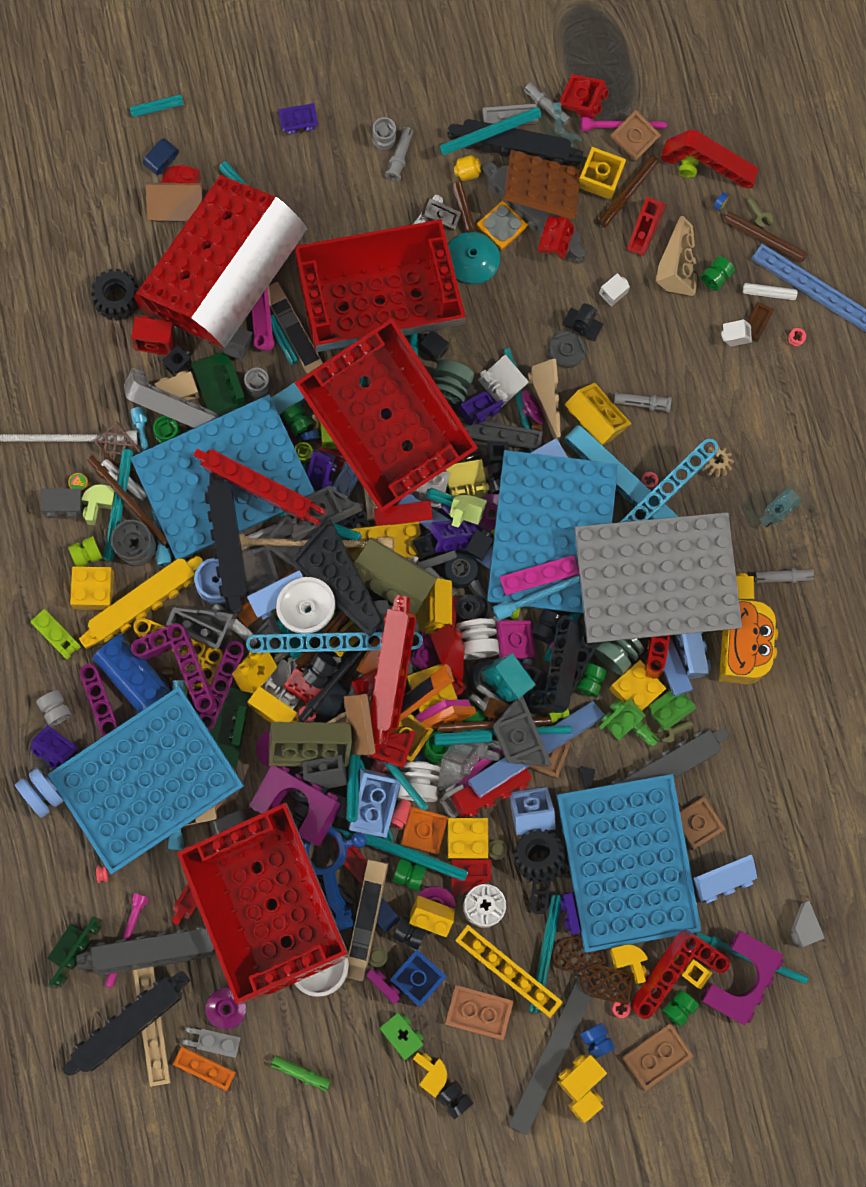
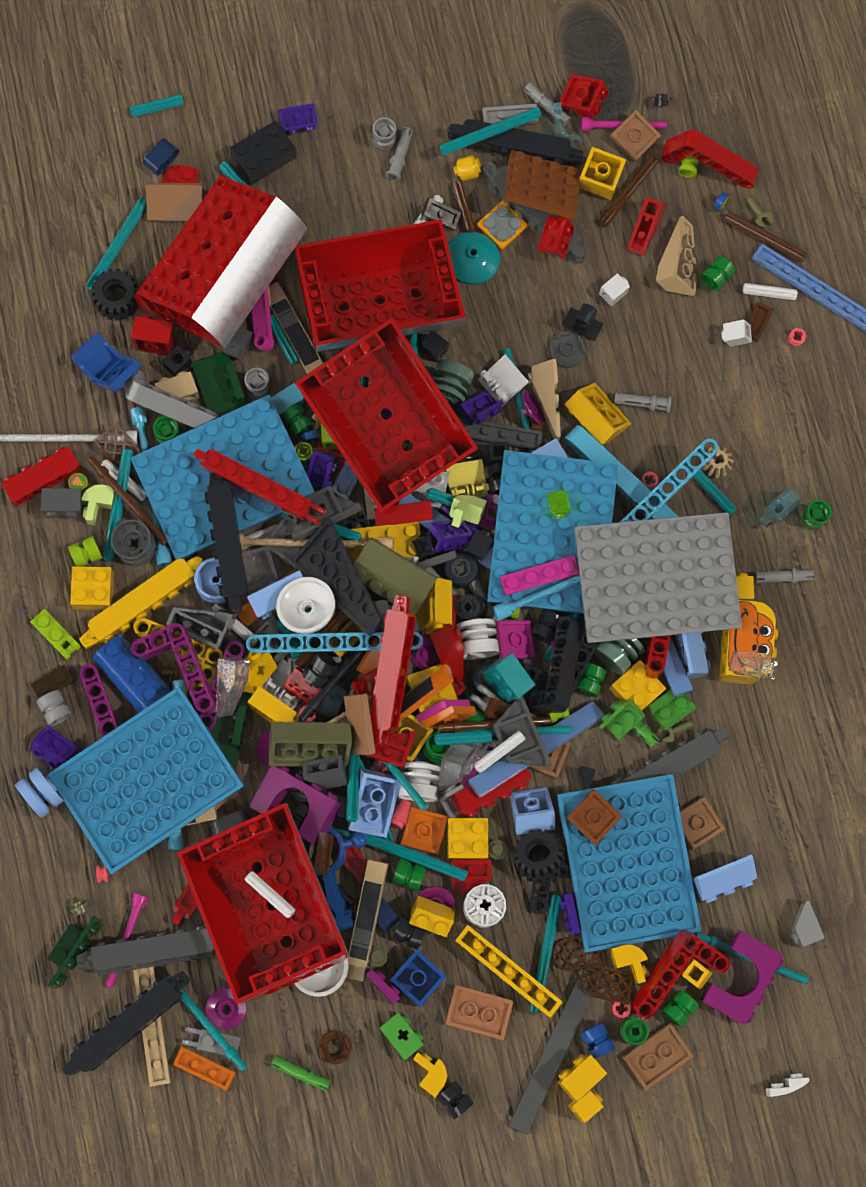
(44, 474): none -> red brick
(55, 680): none -> dark brown plate
(80, 907): none -> olive plate
(104, 364): none -> blue bracket
(119, 240): none -> teal axle
(230, 1052): none -> teal bar
(231, 681): none -> clear slope
(263, 152): none -> black brick
(270, 894): none -> white axle
(323, 853): none -> reddish brown tile
(323, 1047): none -> reddish brown piece
(499, 751): none -> white axle
(559, 504): none -> clear neon green bracket
(594, 816): none -> dark orange plate
(633, 1031): none -> green wheel
(661, 100): none -> black plate
(715, 493): none -> teal axle
(753, 665): none -> clear slope
(791, 1084): none -> white slope
(816, 514): none -> green wheel

